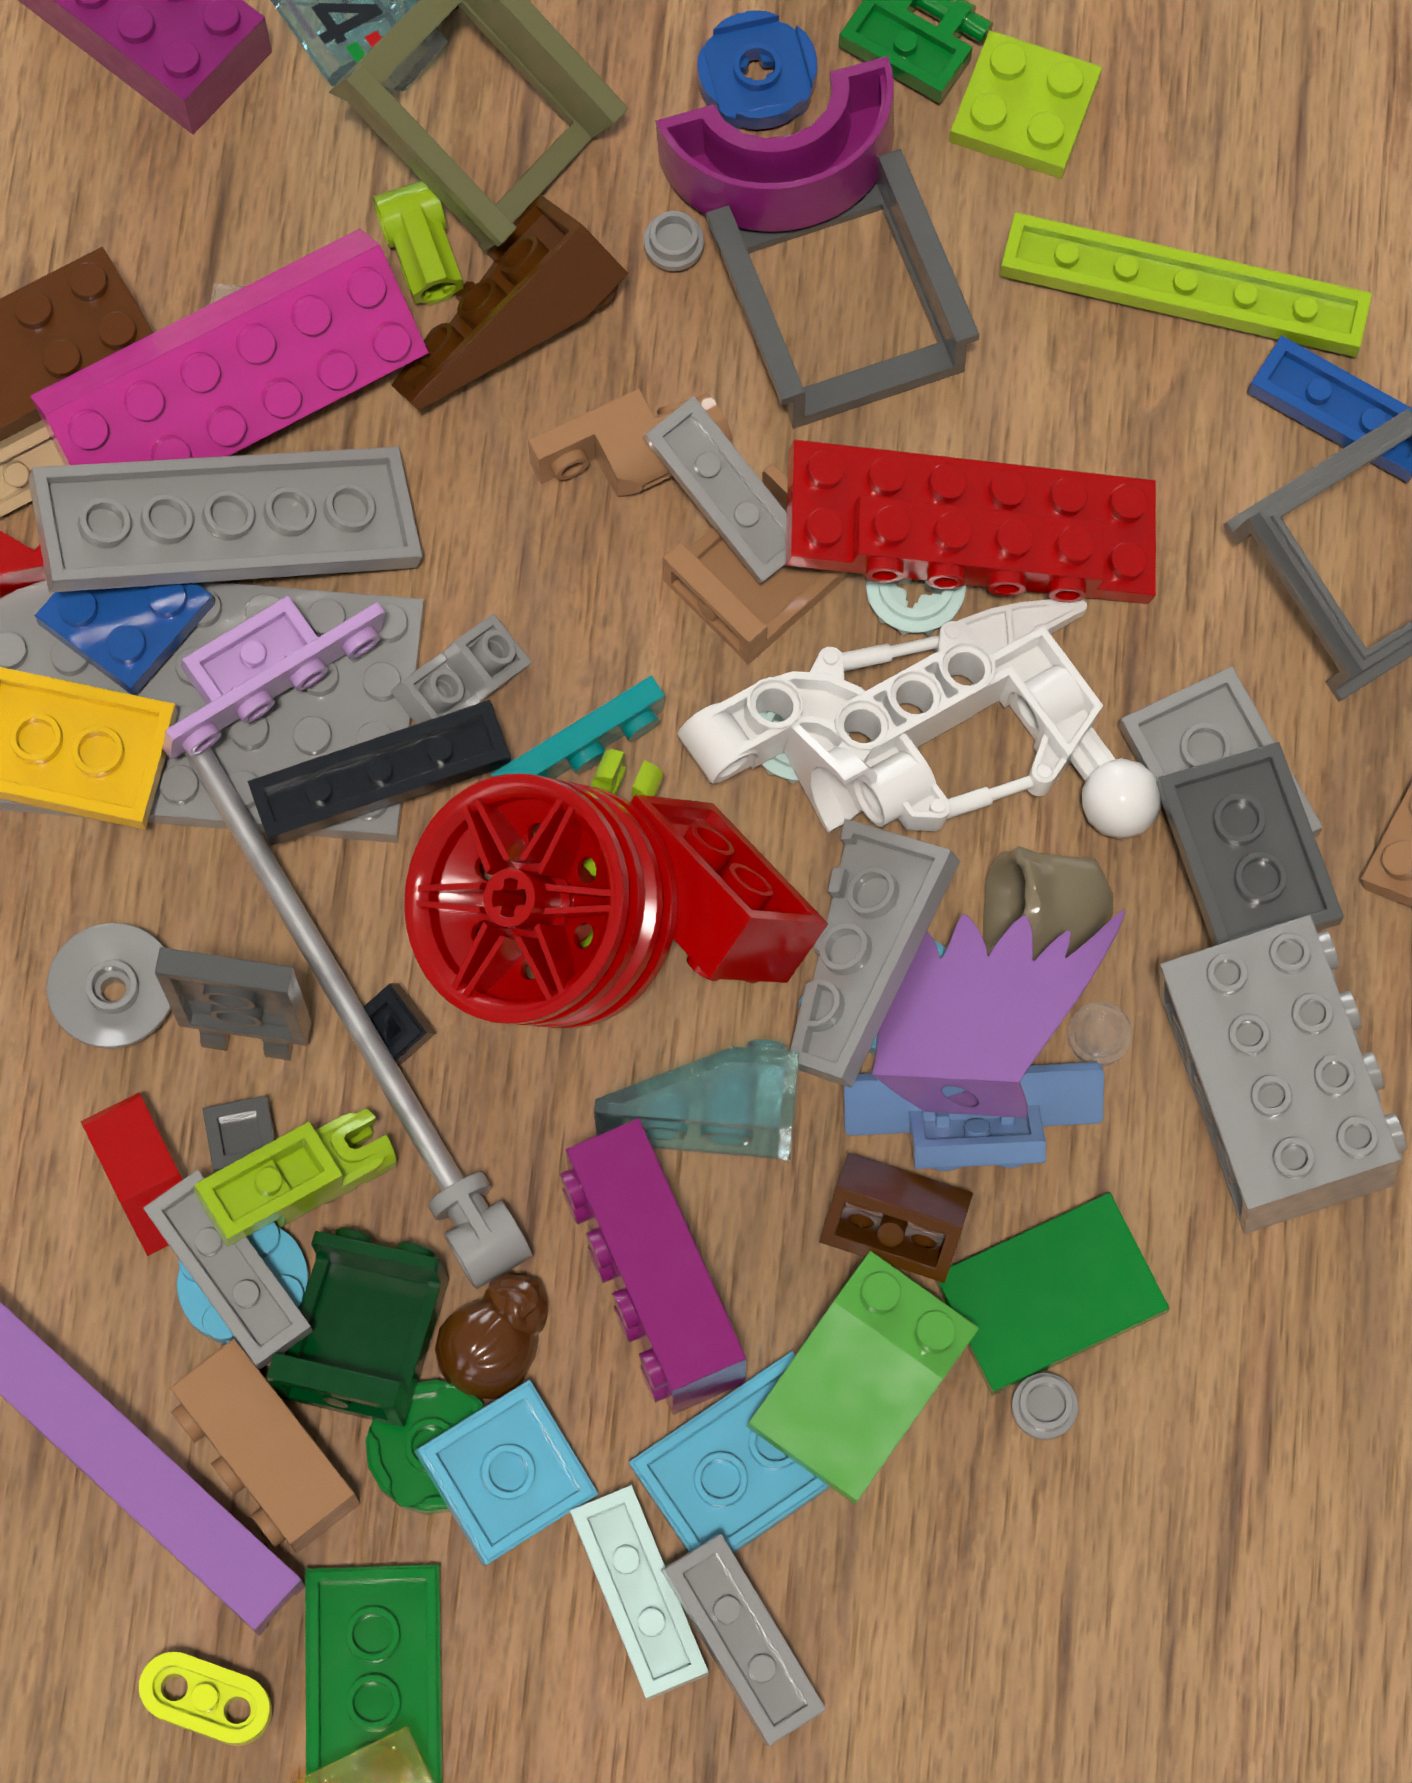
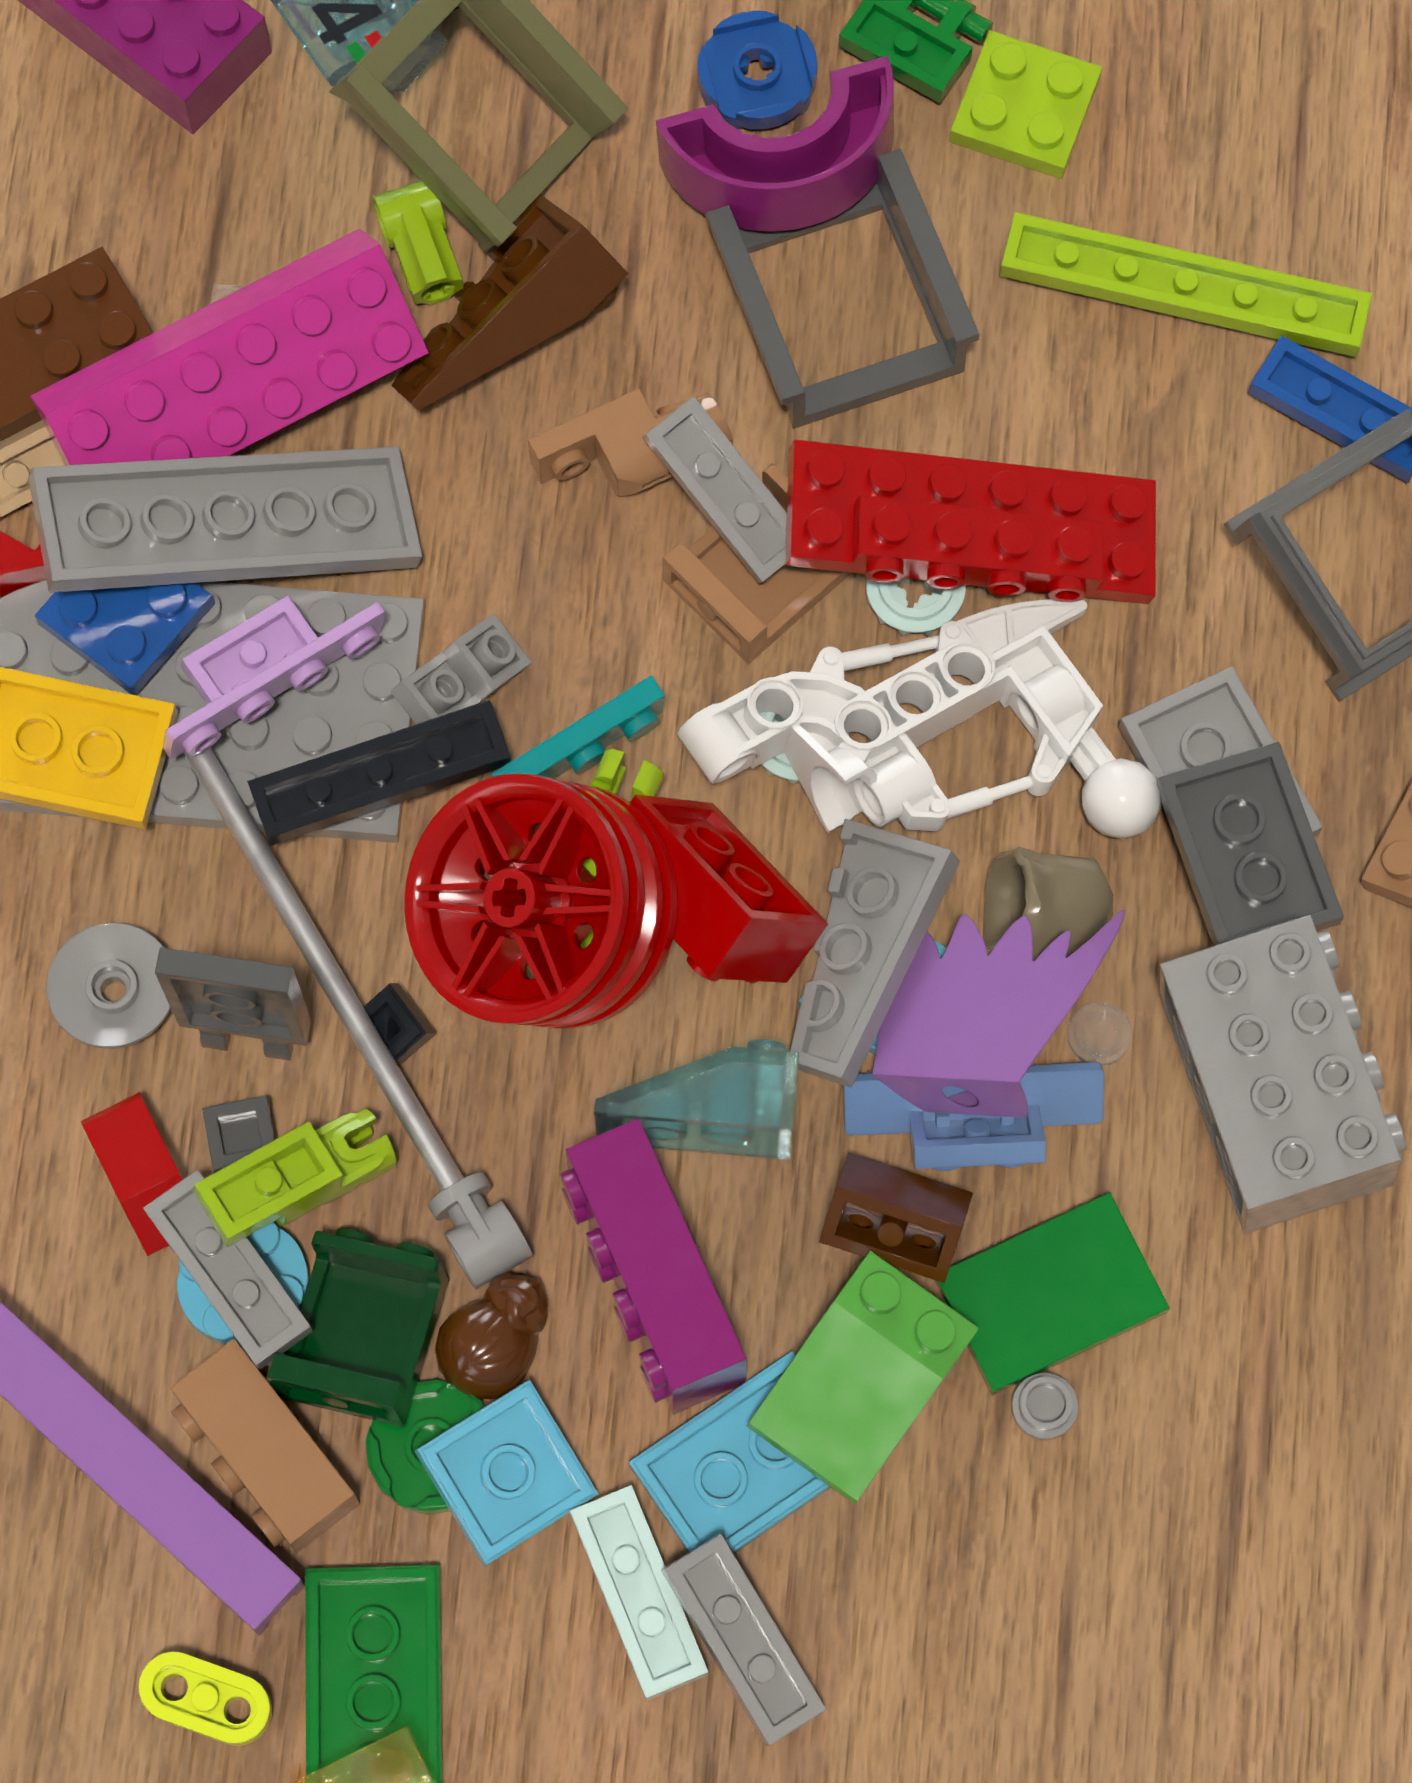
(673, 241): light grey plate -> none

